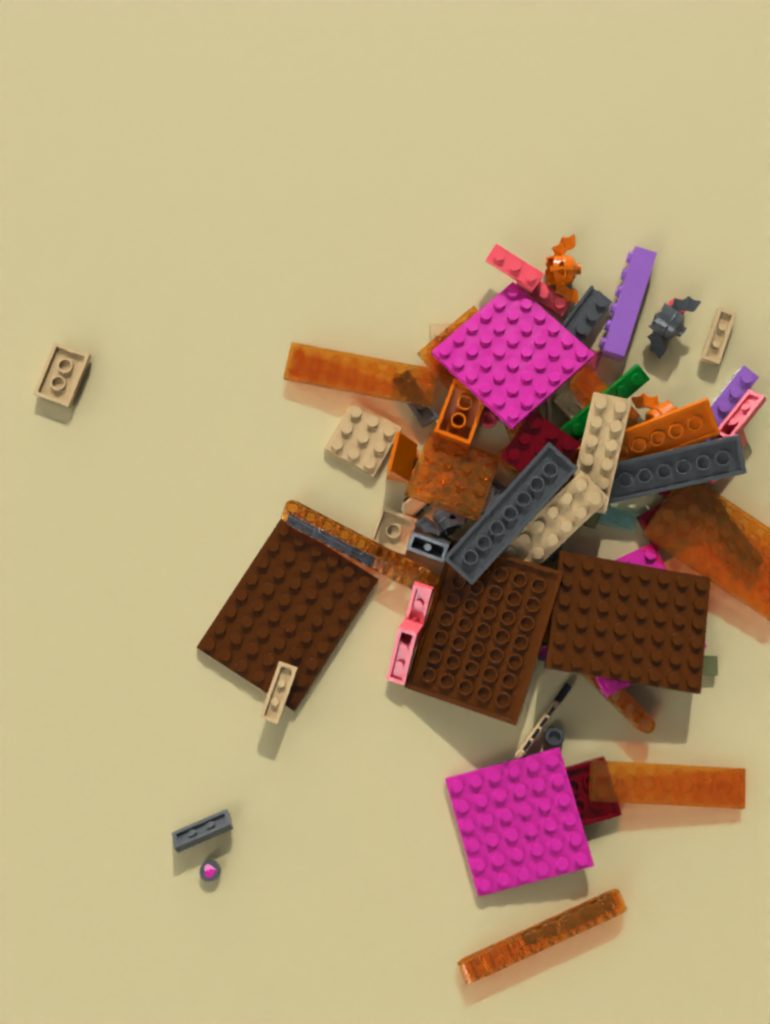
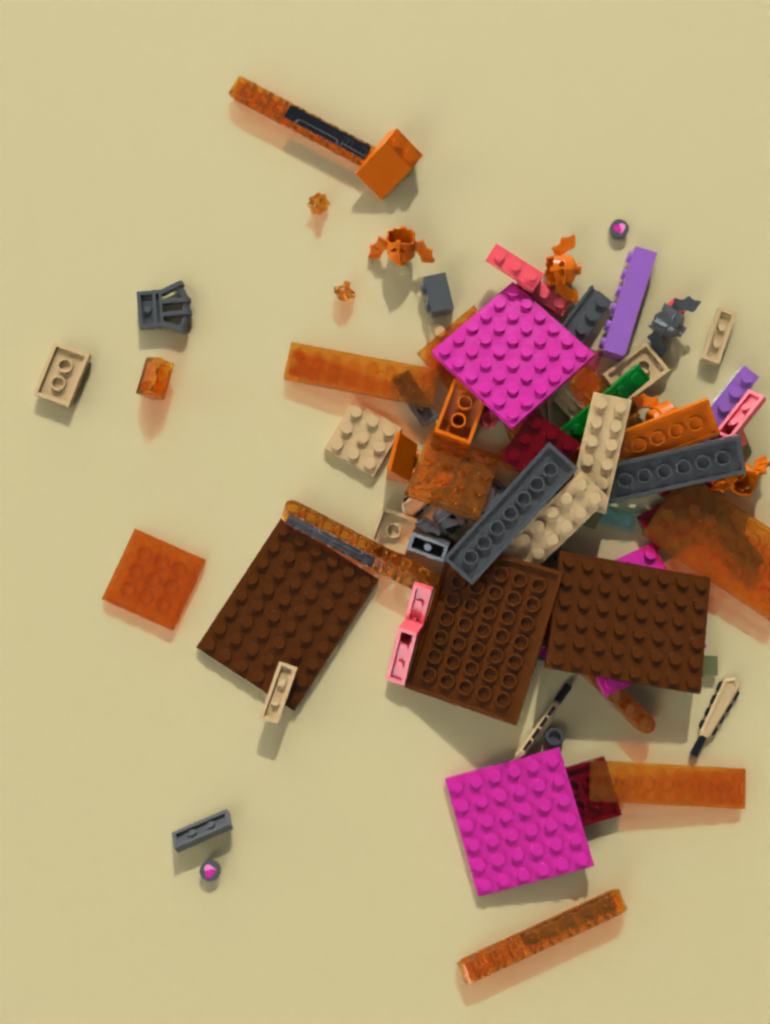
(152, 304): none -> dark grey plate
(153, 579): none -> clear orange plate
(155, 378): none -> clear orange brick
(300, 121): none -> clear orange beam
(318, 203): none -> clear orange plant
(344, 291): none -> clear orange plant
(388, 163): none -> orange slope
(401, 247): none -> orange helmet
(437, 295): none -> dark grey brick
(618, 229): none -> dark grey tile
(646, 359): none -> tan plate
(720, 703): none -> tan sword
(741, 482): none -> orange helmet

